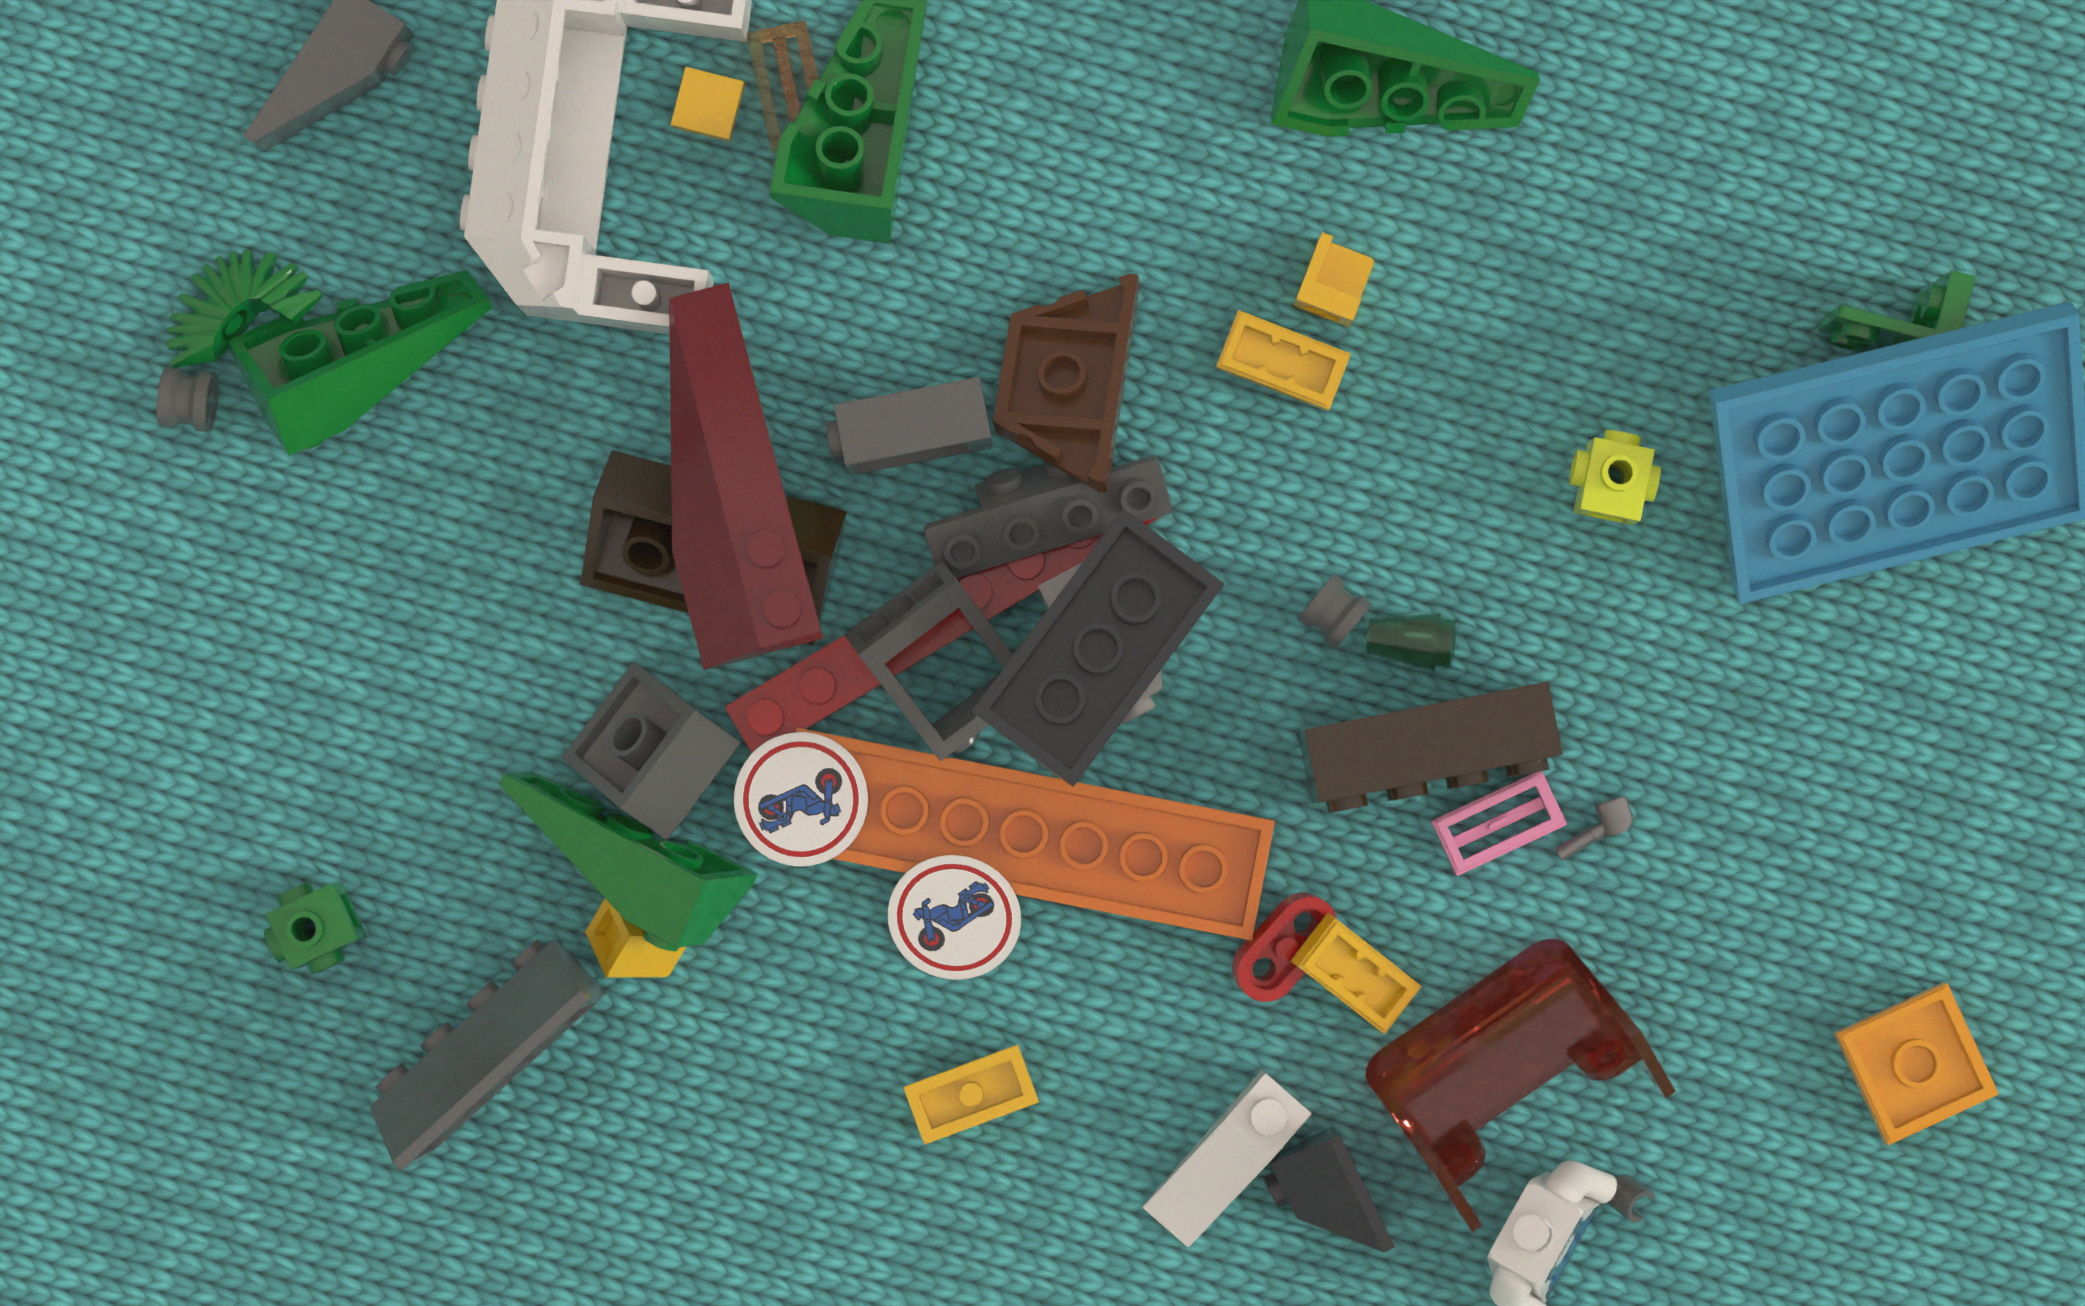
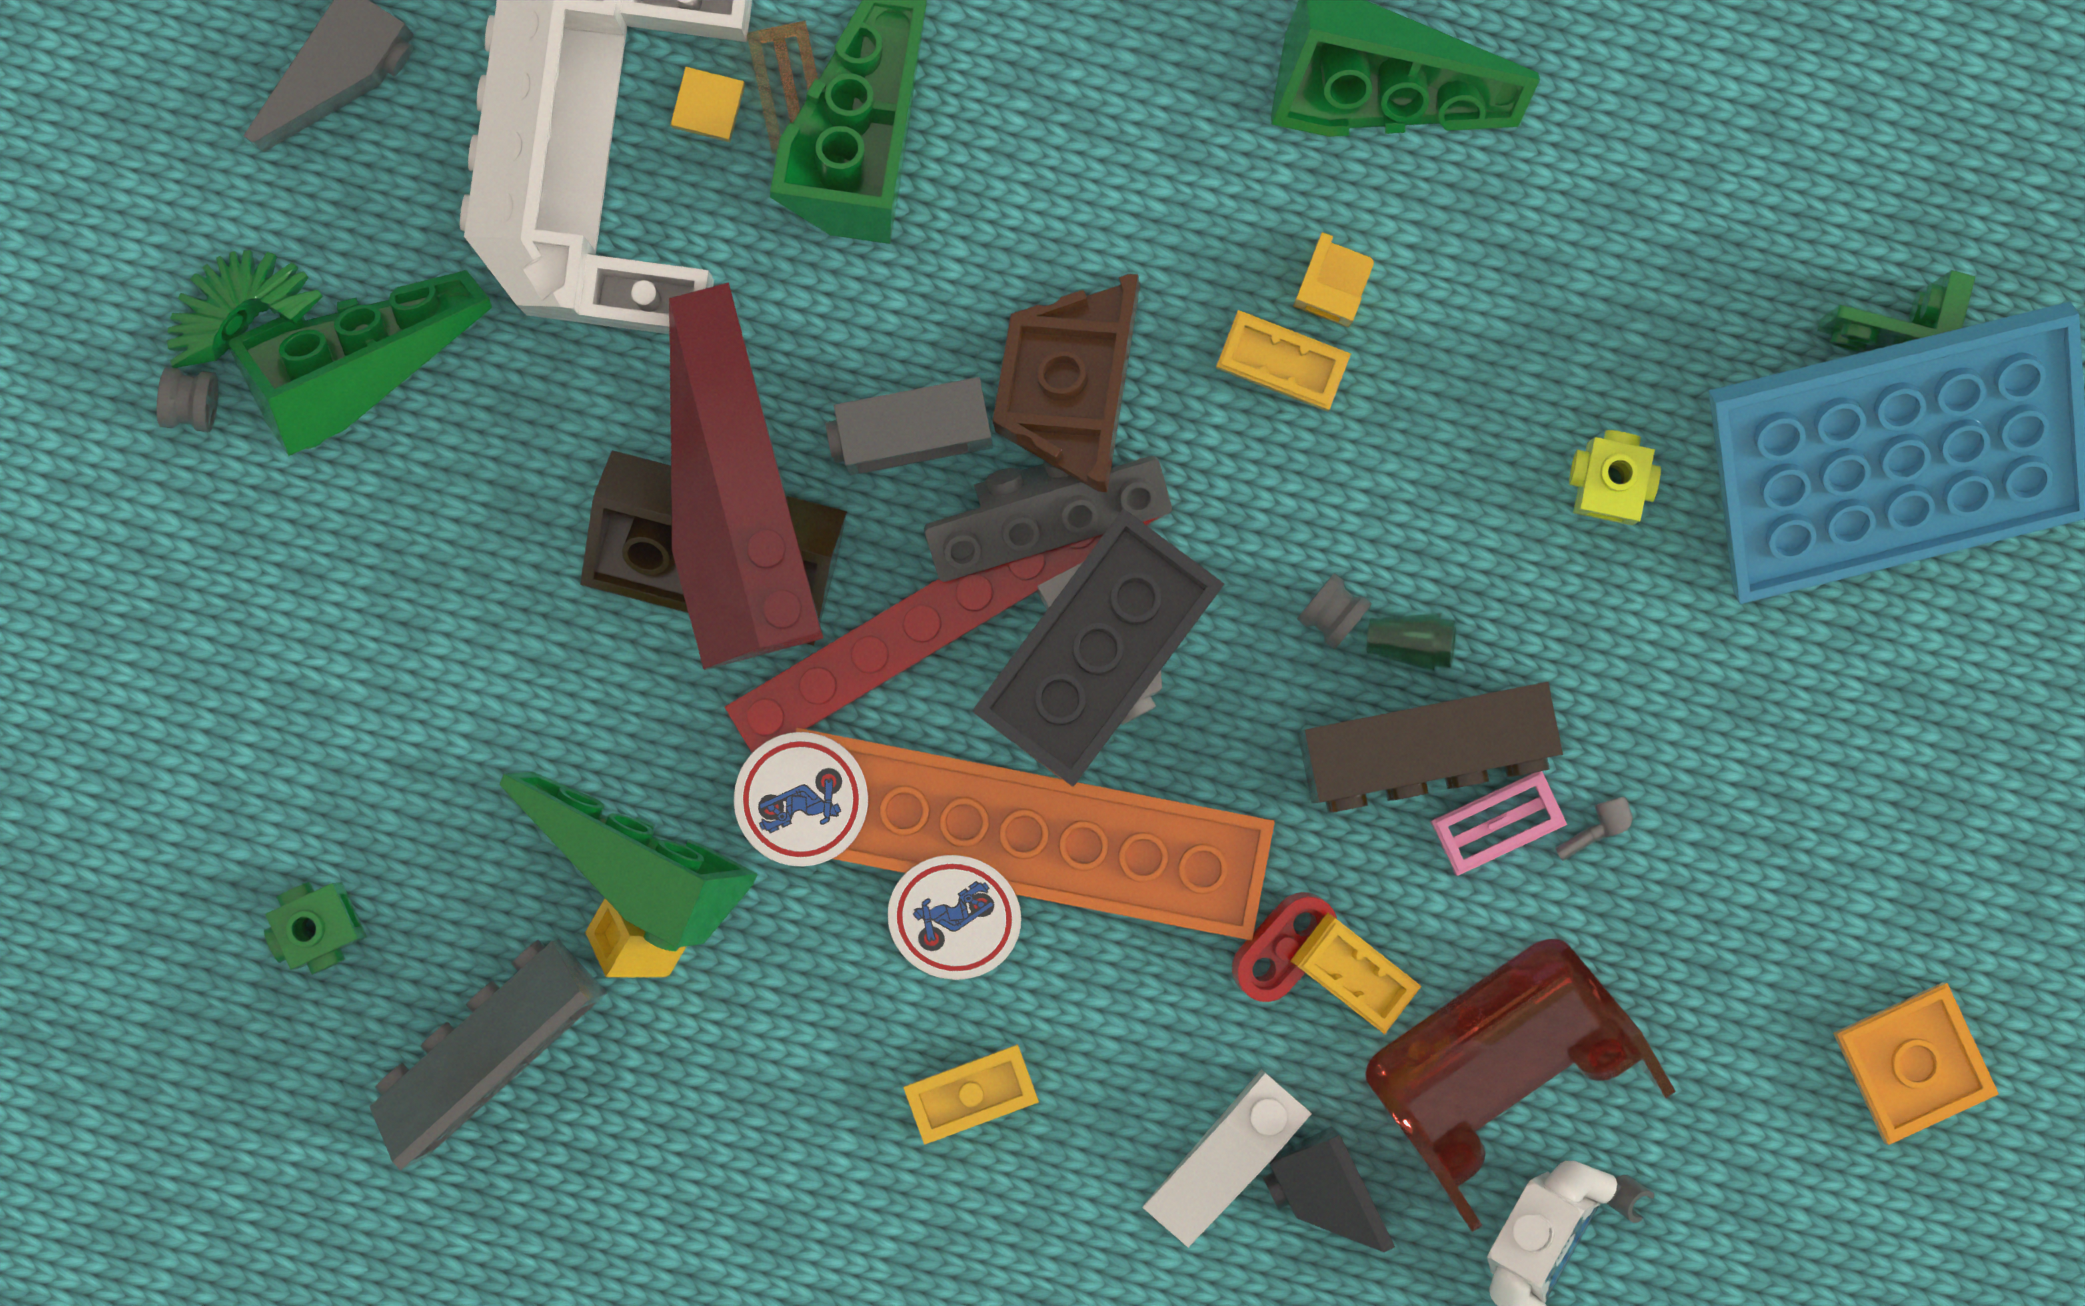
(650, 751): dark grey slope -> none
(903, 622): dark grey window -> none

